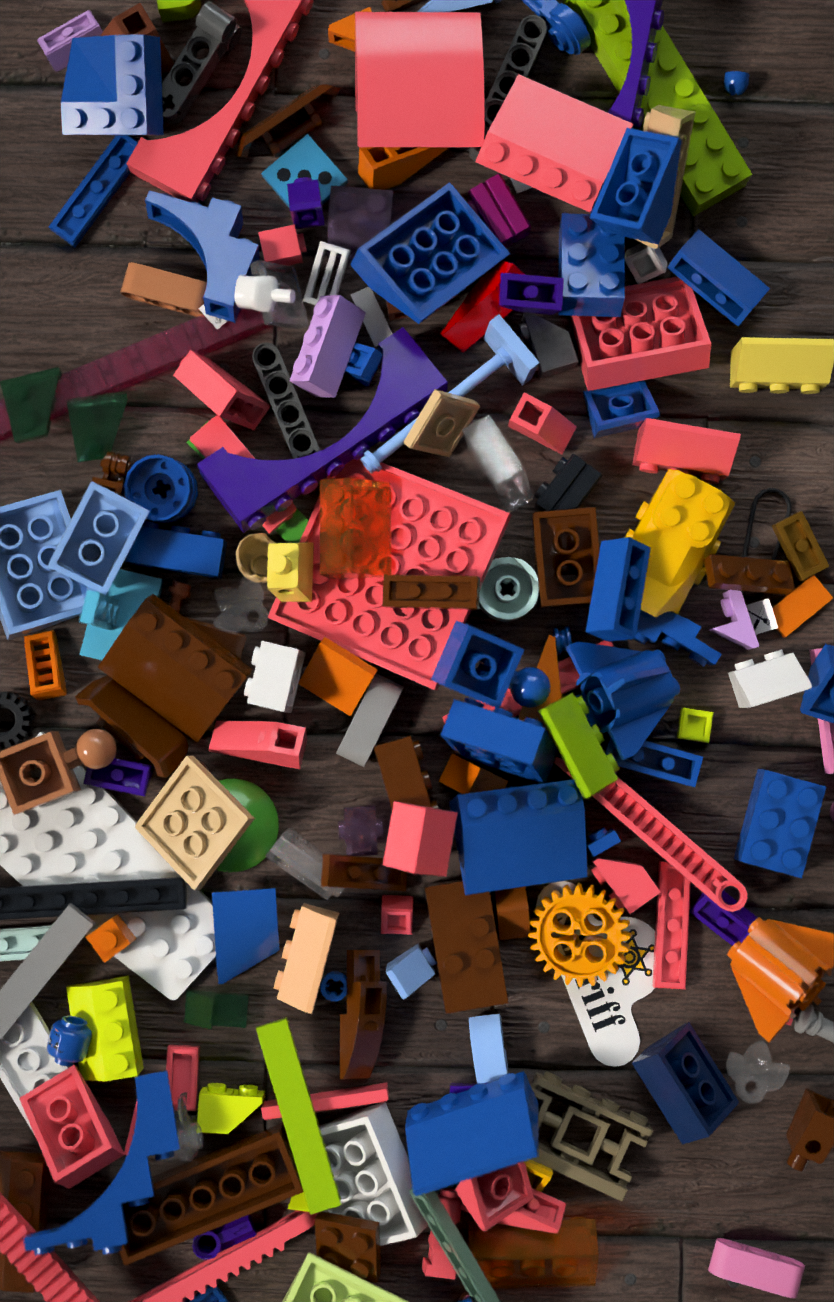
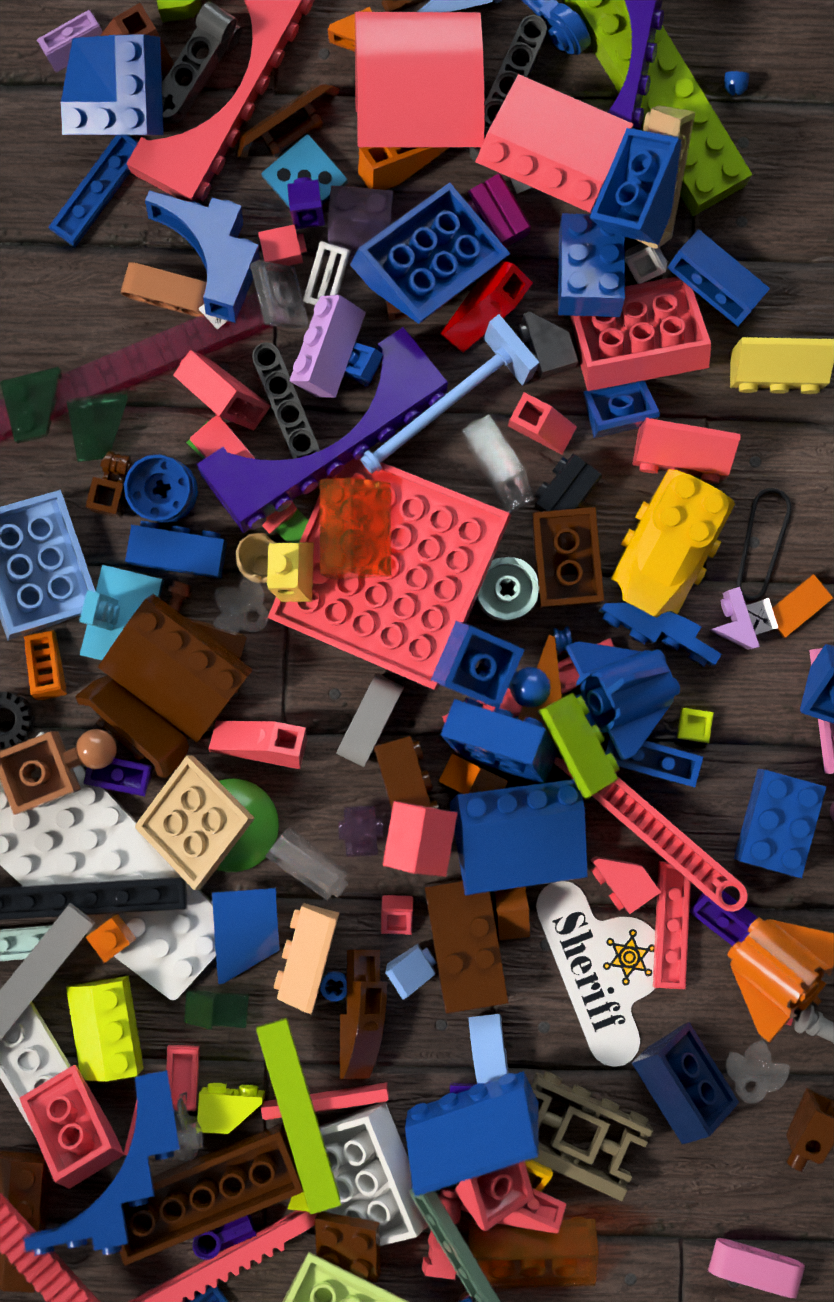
(69, 1040): blue head -> none
(98, 538): light blue slope -> none
(260, 293): white piece -> none
(274, 676): white slope -> none
(337, 676): orange tile -> none
(361, 873): reddish brown plate -> none
(374, 318): white sticker -> none
(431, 592): reddish brown plate -> none
(441, 423): tan tile -> none
(531, 293): dark purple slope -> none
(581, 962): light orange gear -> none
(602, 840): blue plate -> none
(618, 589): blue brick -> none
(749, 574): reddish brown plate -> none
(768, 680): white slope -> none
(800, 546): pearl gold plate -> none

